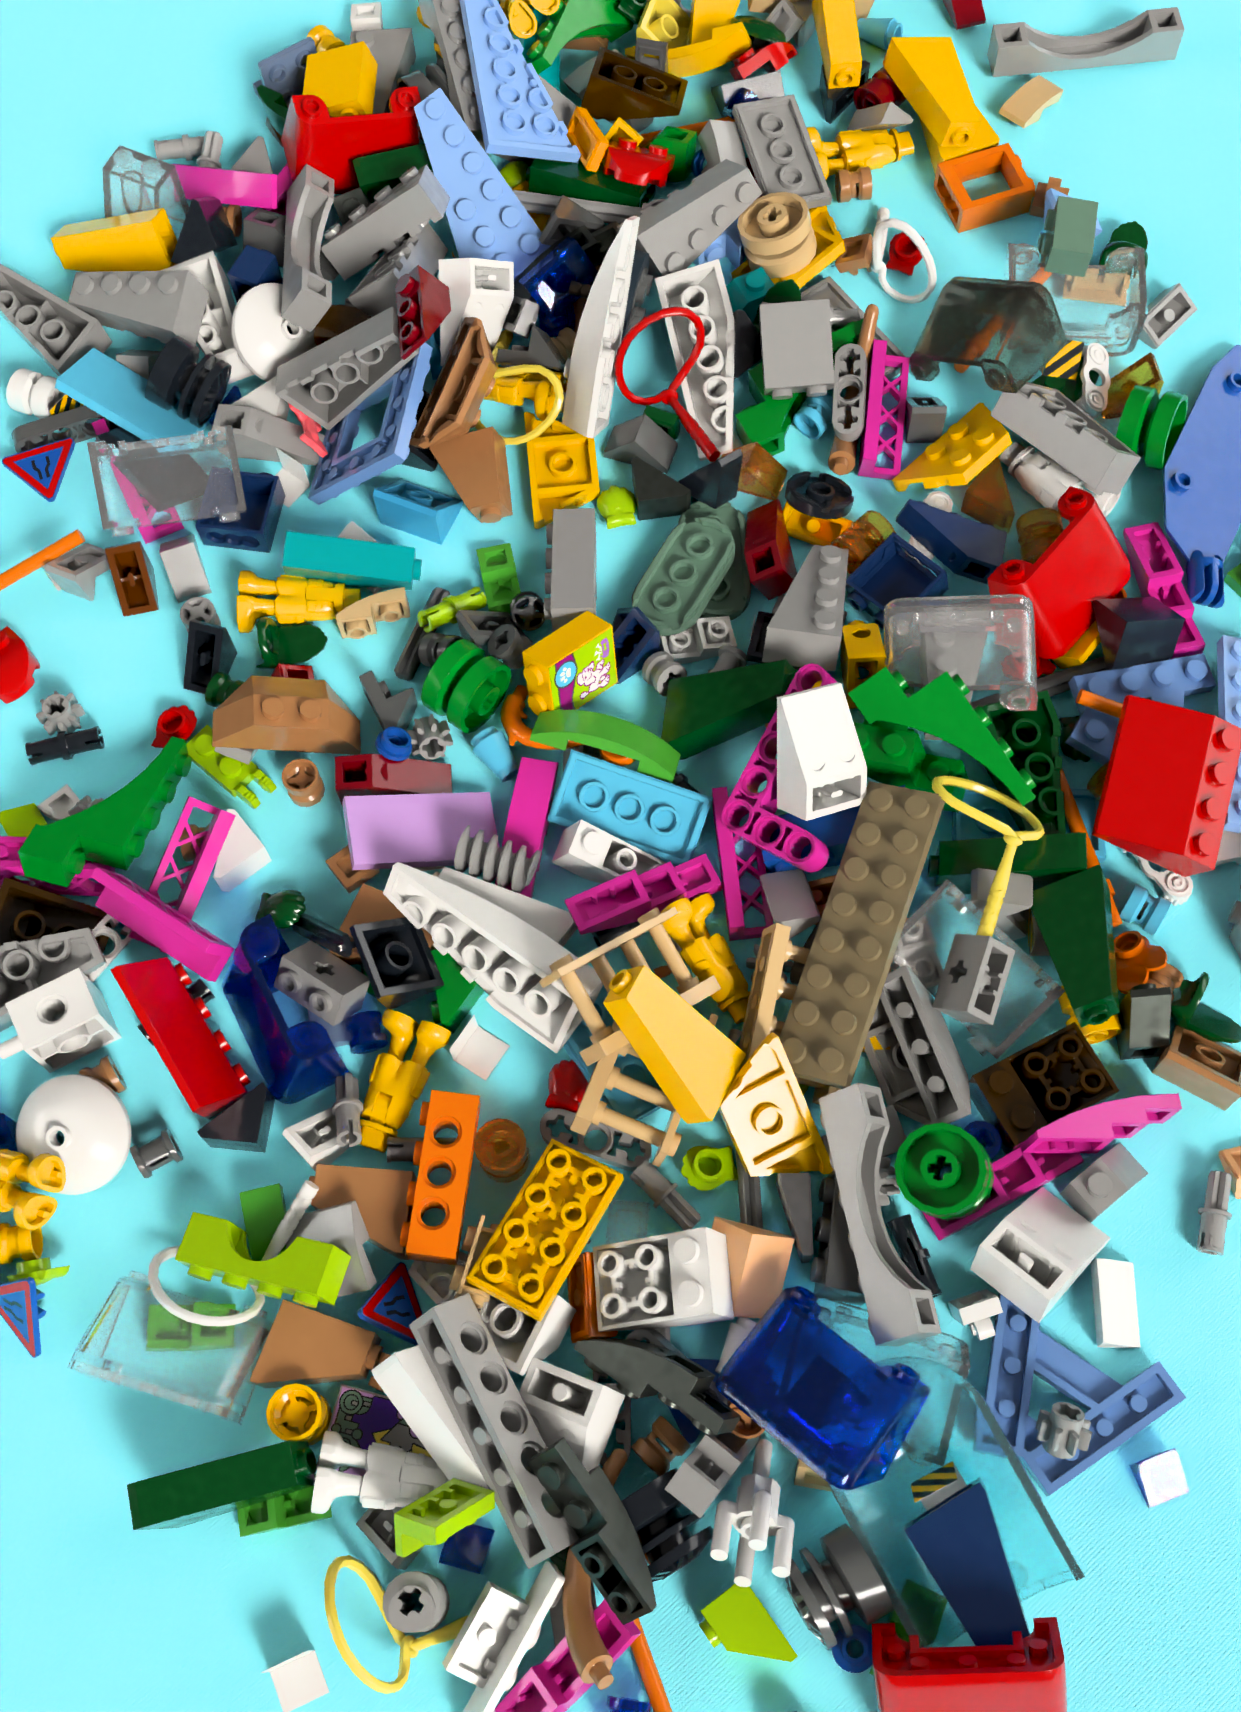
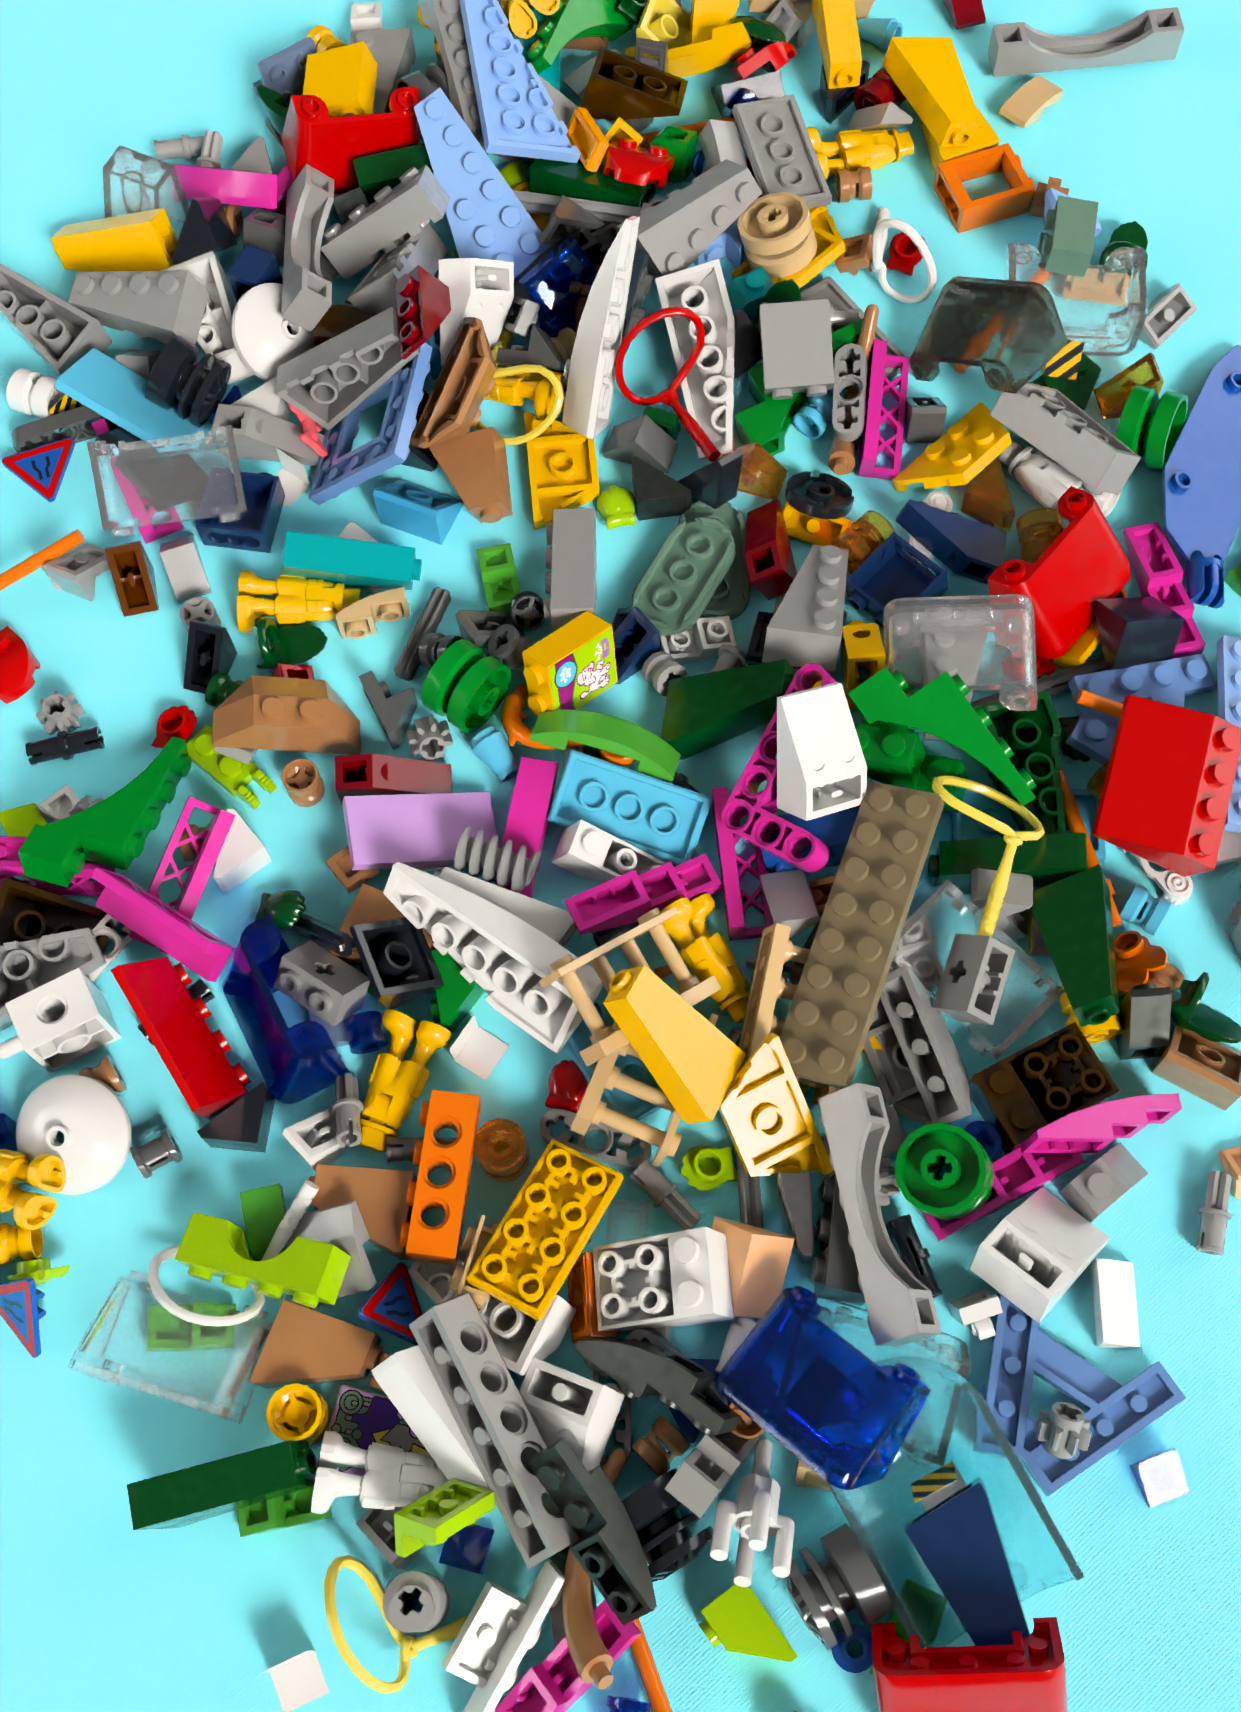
(394, 744): blue plate -> none
(447, 609): lime pin -> none
(1094, 397): white piece -> none

